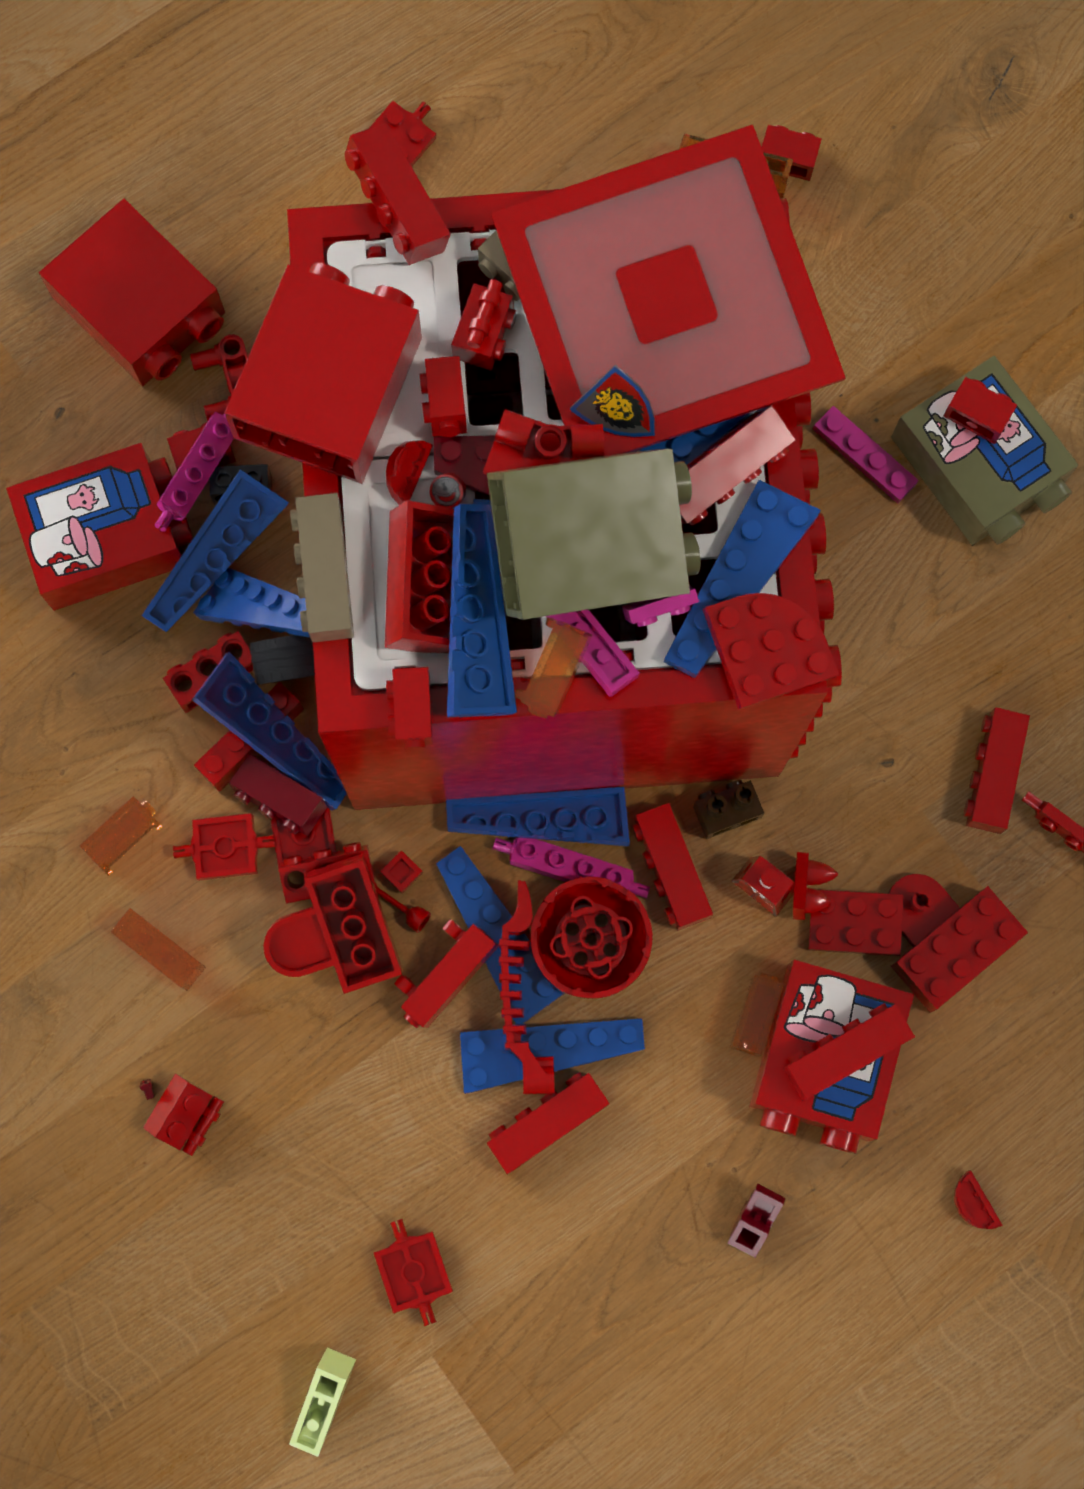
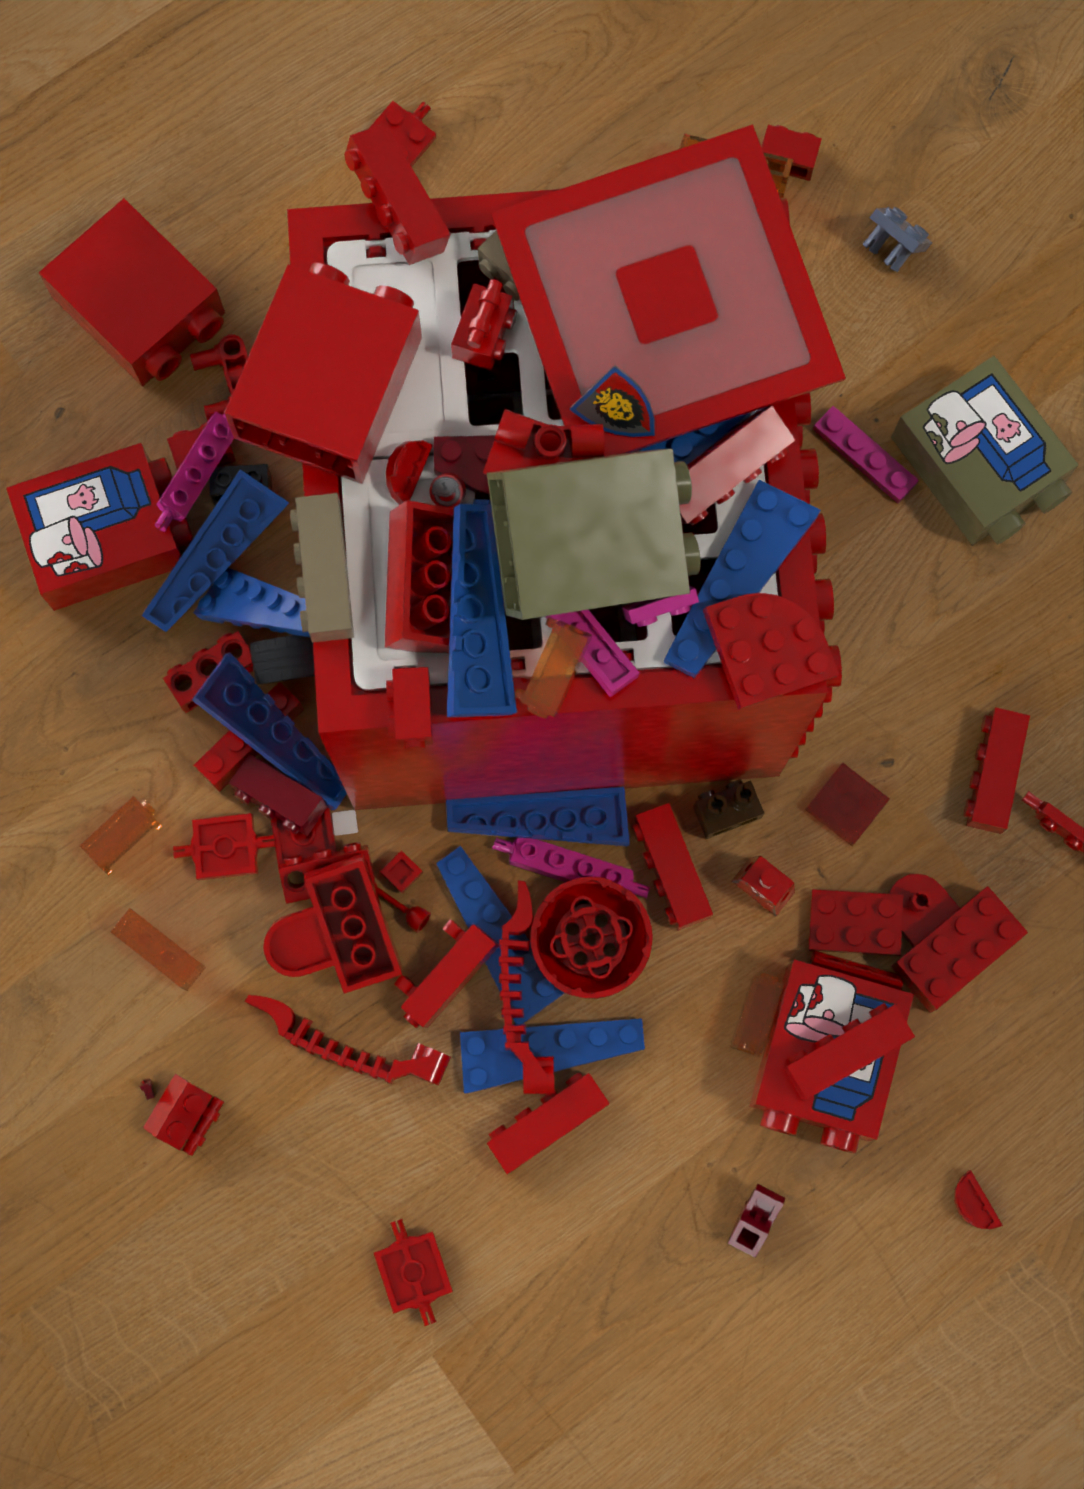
(322, 1401): yellowish green slope -> none
(344, 822): none -> white sticker
(424, 1063): none -> red piece
(445, 396): red brick -> none
(810, 873): red tile -> none
(847, 804): none -> clear red plate
(856, 969): none -> red slope
(894, 223): none -> sand blue plate
(980, 409): red brick -> none

